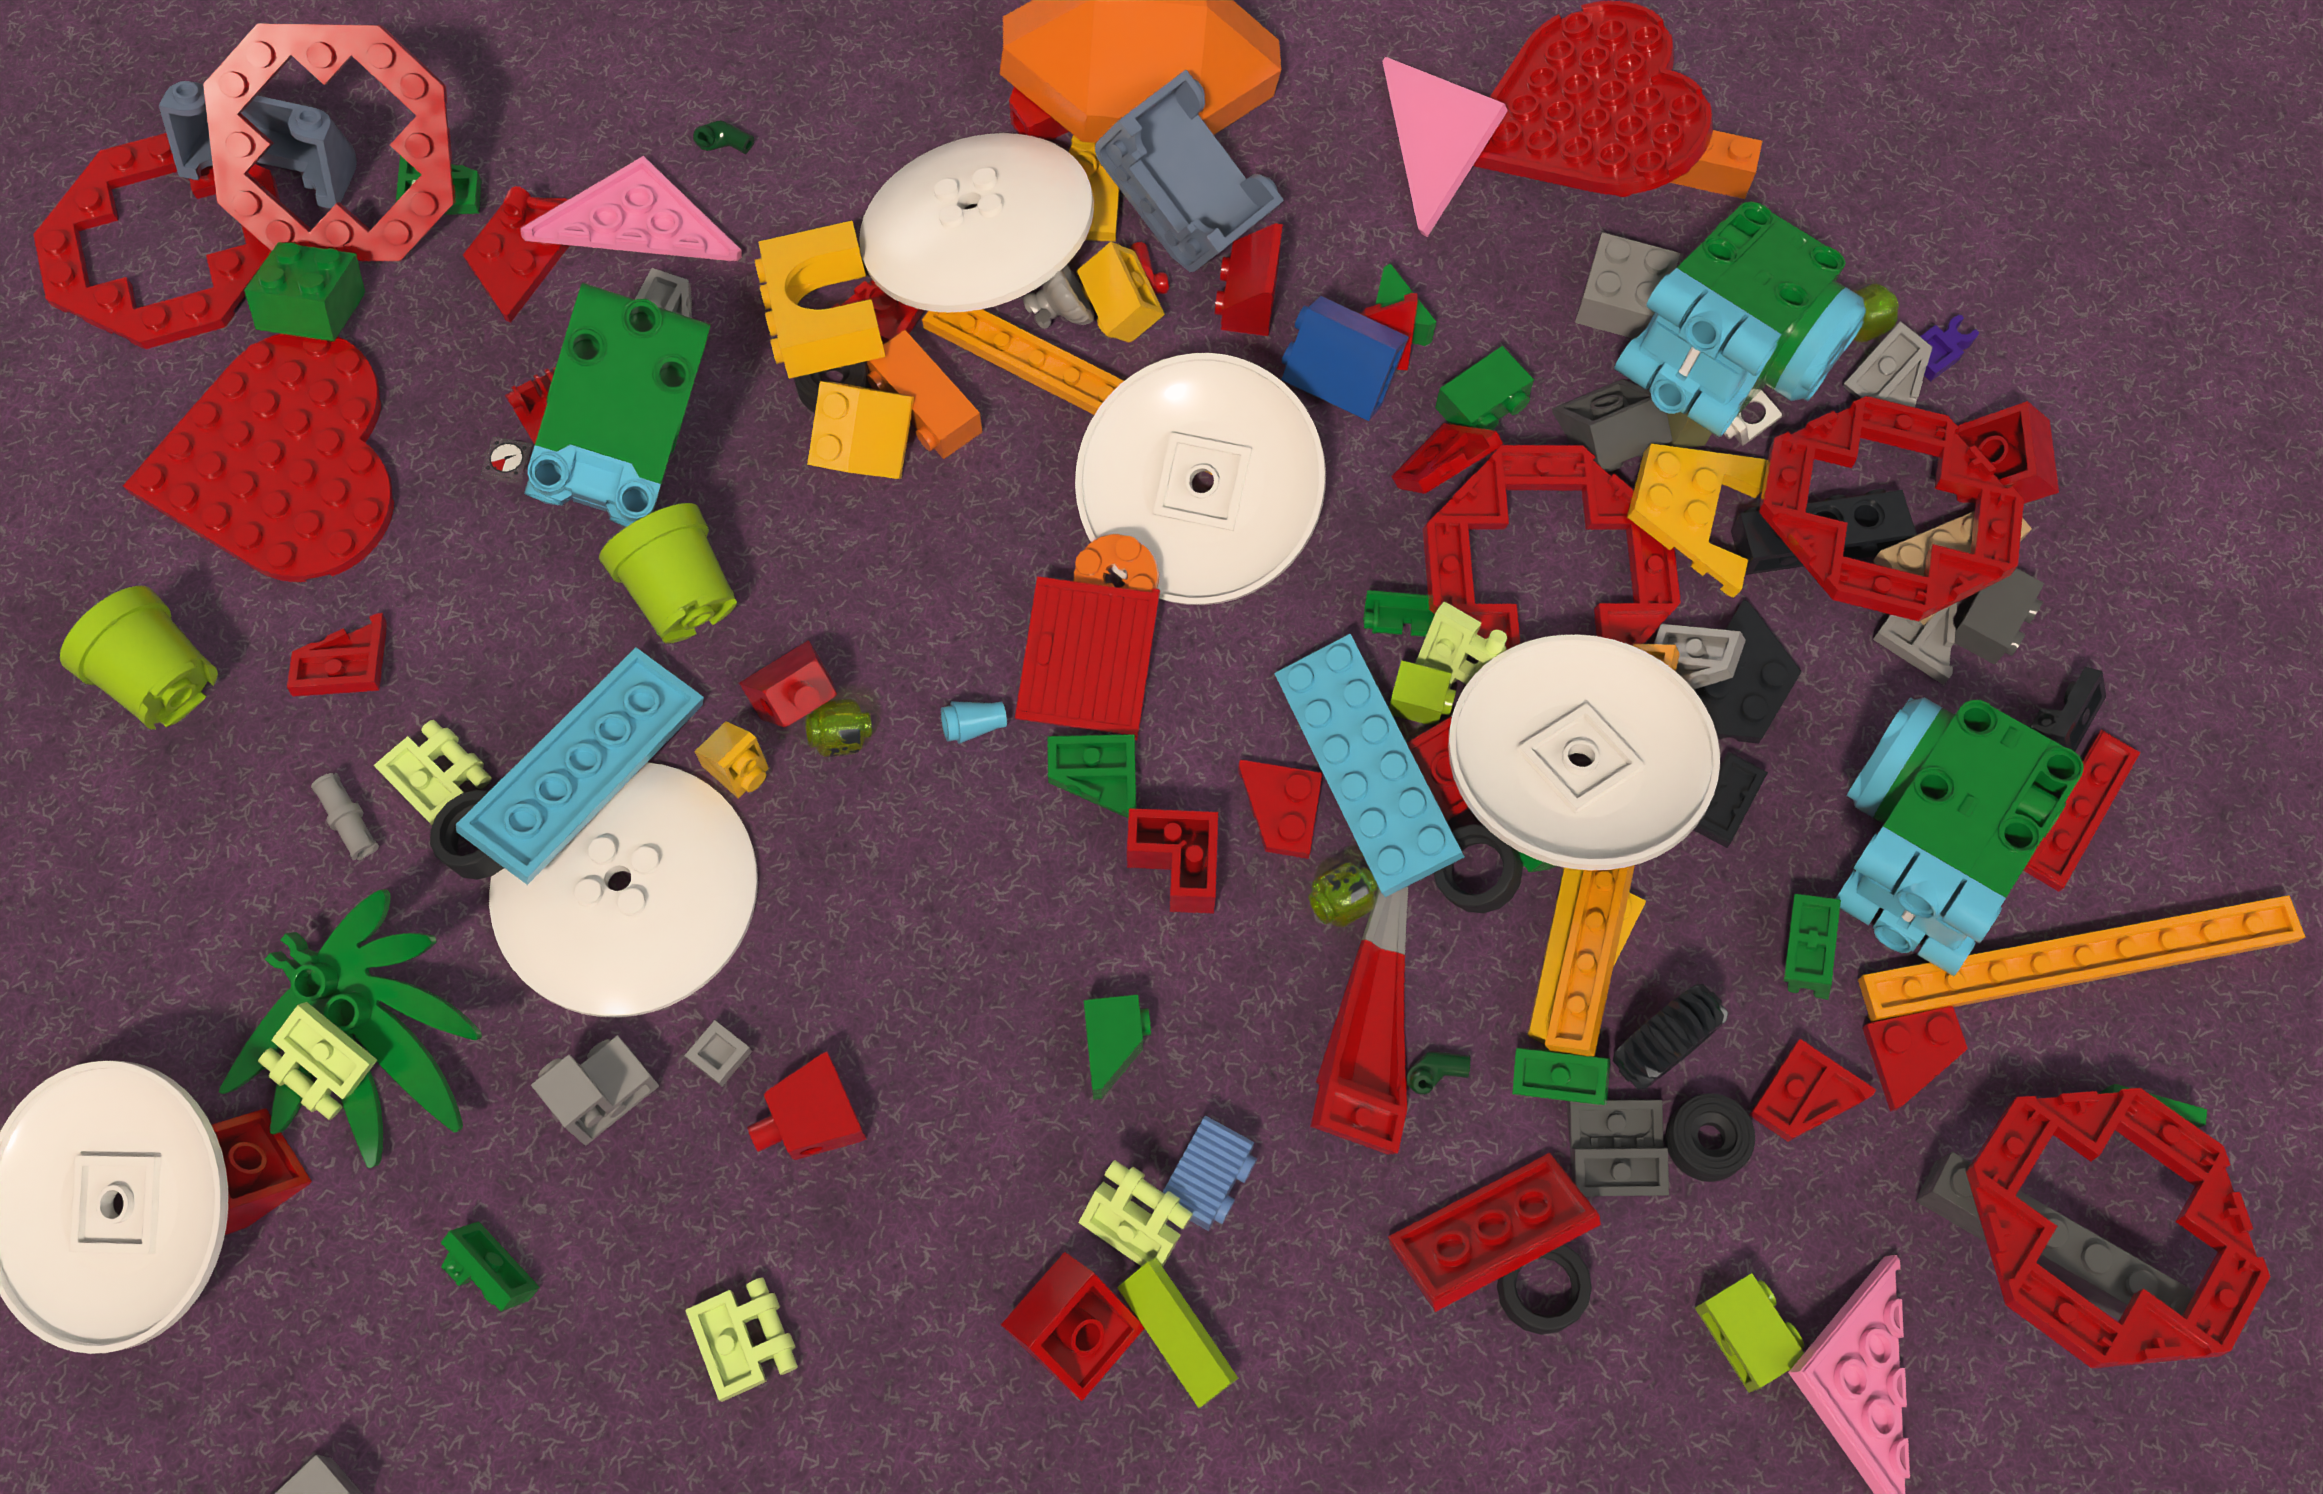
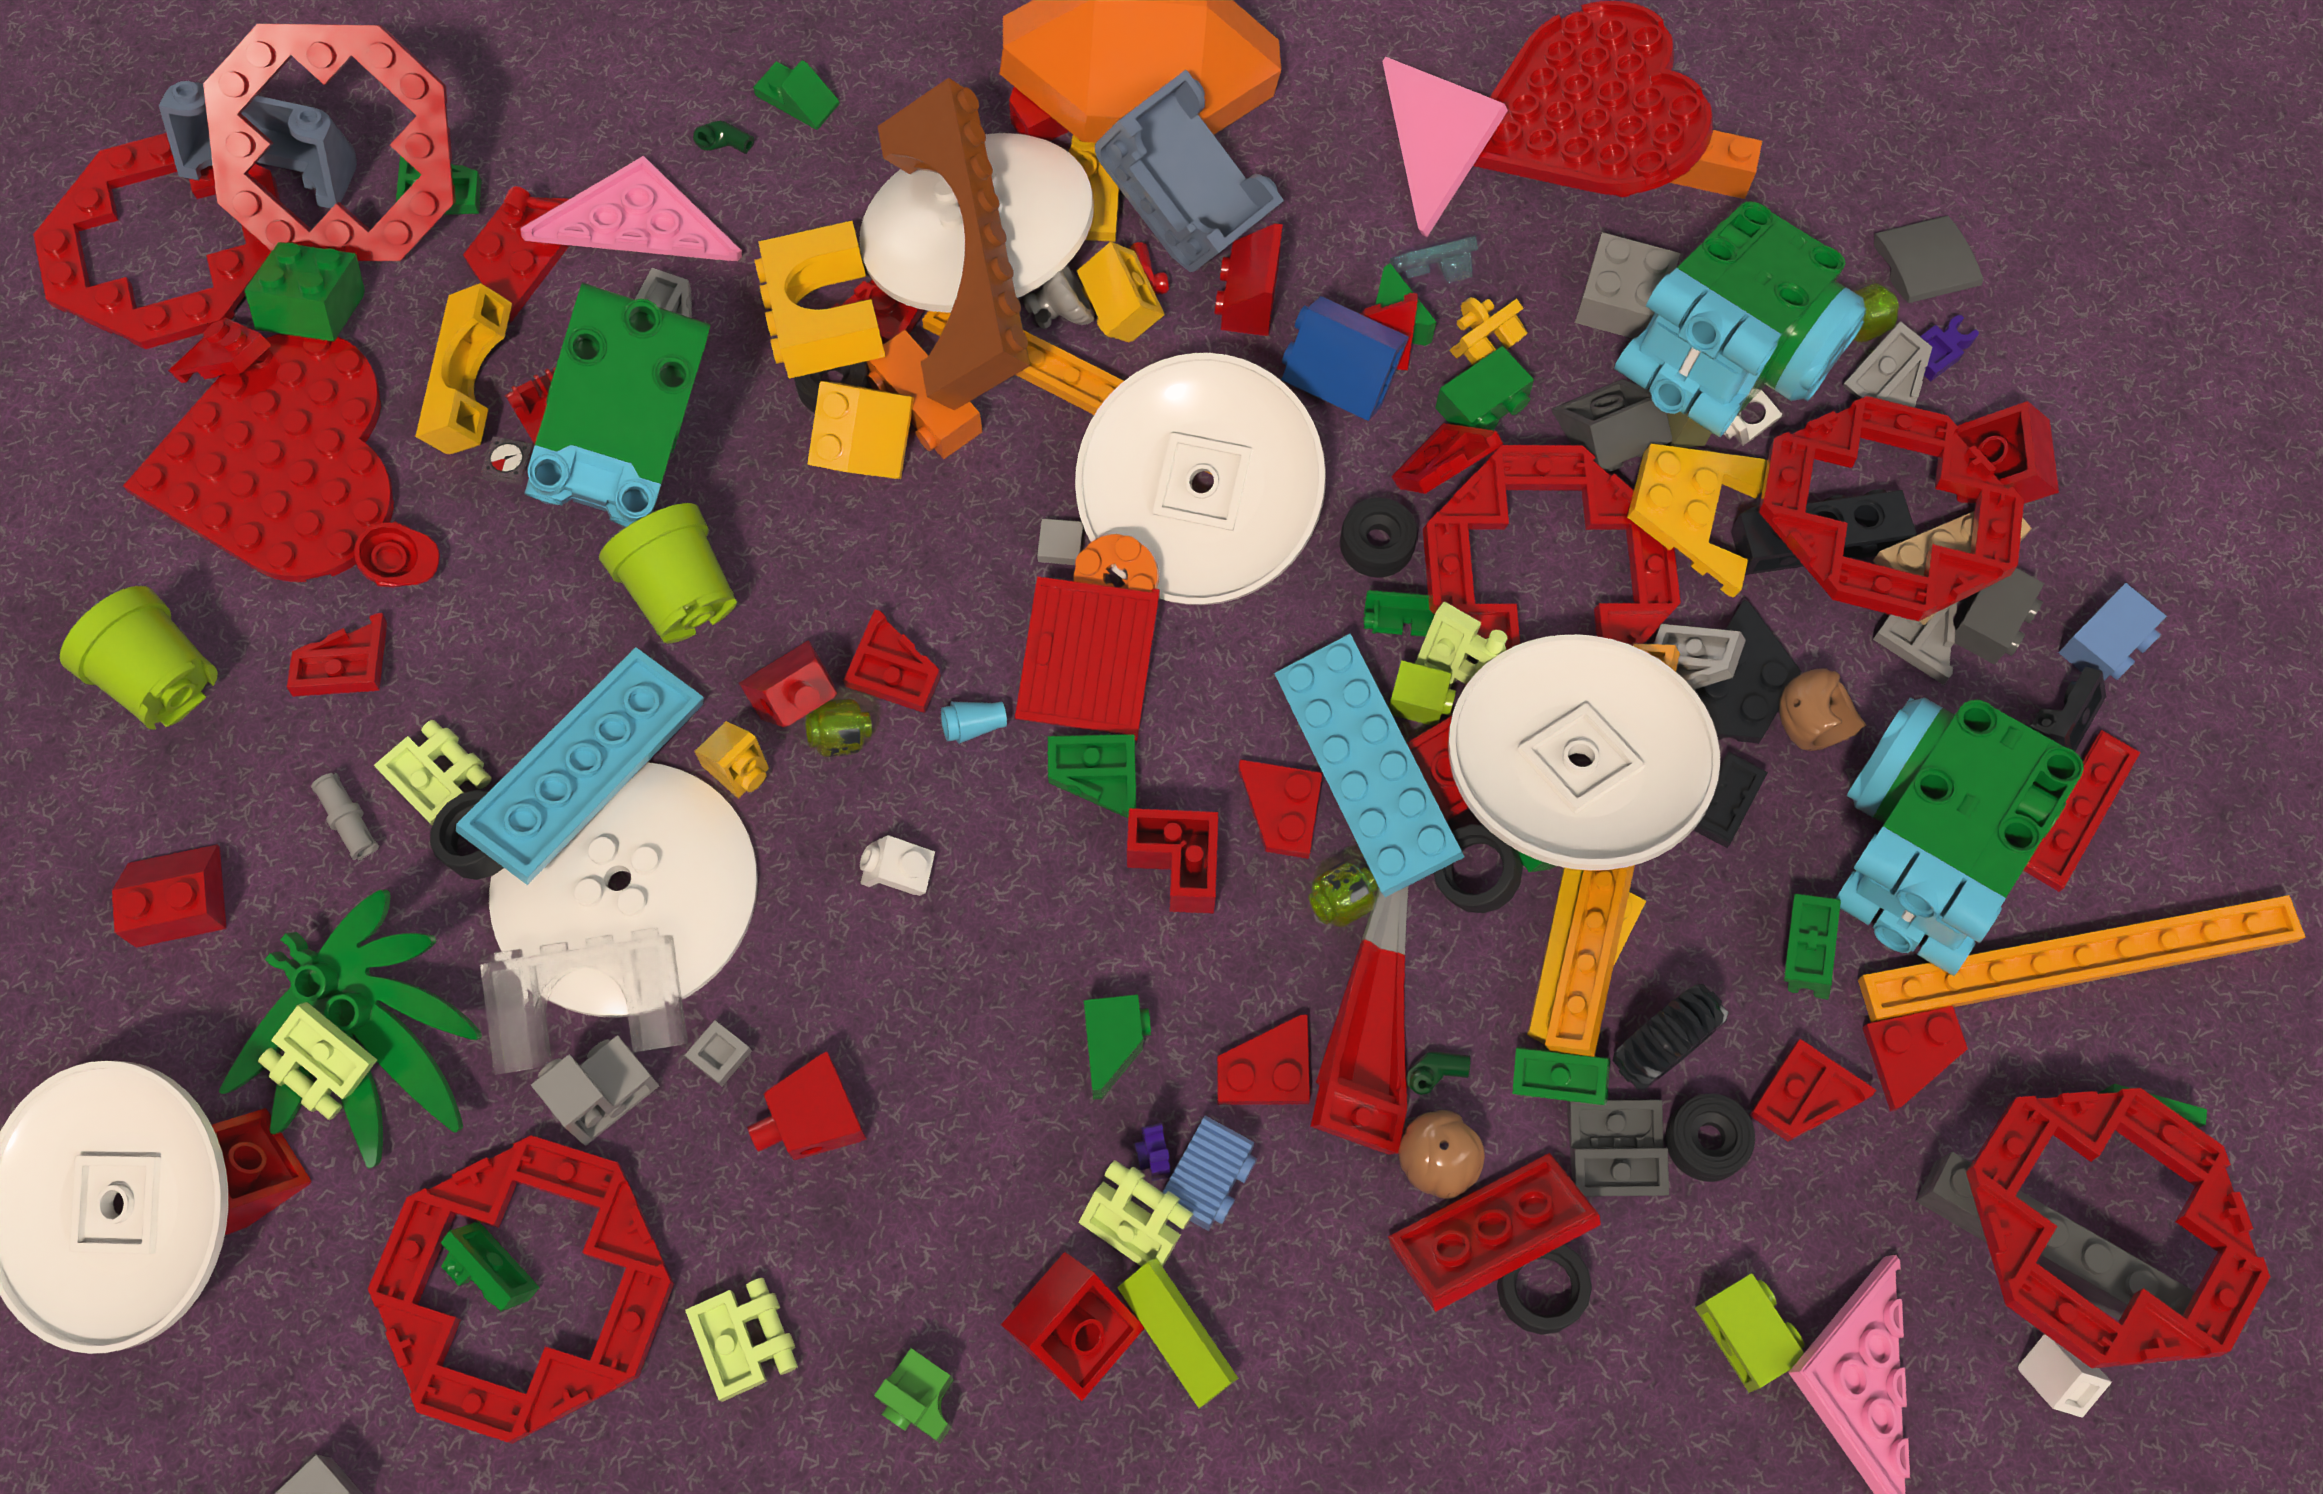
(170, 897): none -> red slope
(223, 350): none -> red wing
(395, 555): none -> red hat
(469, 330): none -> yellow arch
(520, 987): none -> clear arch
(561, 1380): none -> red plate
(797, 93): none -> green slope
(891, 667): none -> red wing
(897, 865): none -> white bracket
(916, 1396): none -> bright green brick
(984, 330): none -> dark orange arch
(1060, 541): none -> light grey tile
(1153, 1152): none -> dark purple plate
(1267, 1068): none -> red wing
(1378, 515): none -> black tyre
(1439, 1170): none -> medium nougat piece
(1452, 257): none -> clear light blue hinge
(1504, 324): none -> yellow hips
(1818, 710): none -> medium nougat piece
(1928, 259): none -> dark grey slope
(2063, 1378): none -> white panel
(2114, 633): none -> medium blue brick

